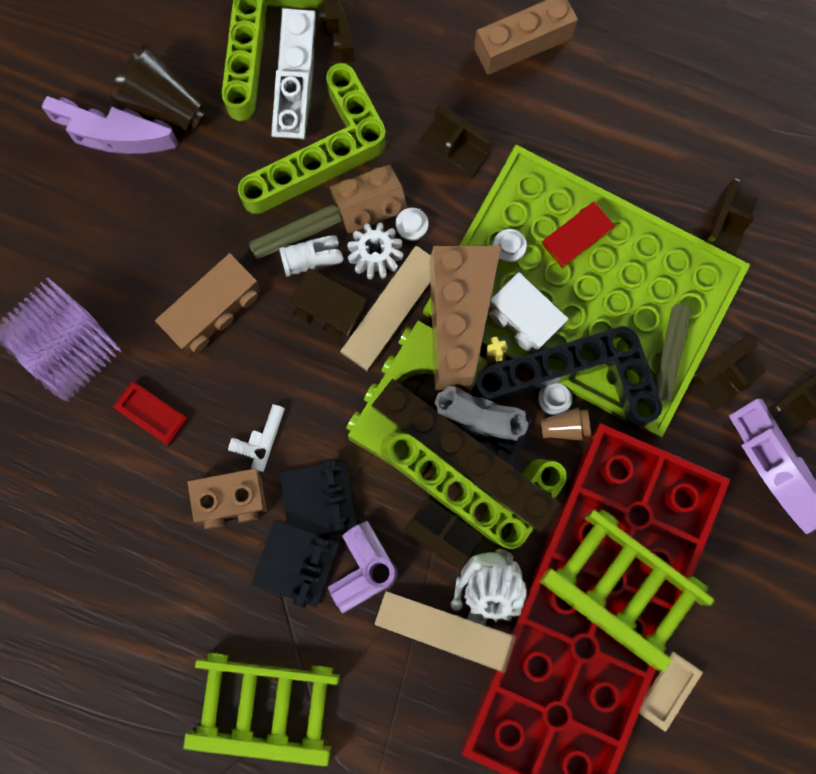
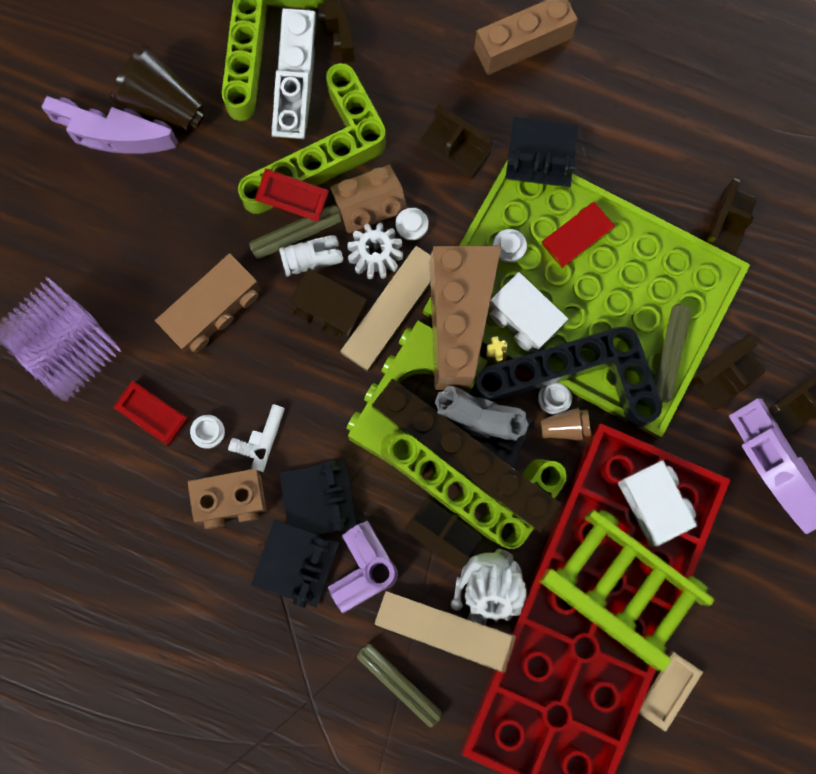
(207, 431): none -> white plate
(241, 740): lime fence -> none
(291, 195): none -> red tile
(399, 685): none -> olive axle
(542, 152): none -> black hinge
(658, 503): none -> white brick

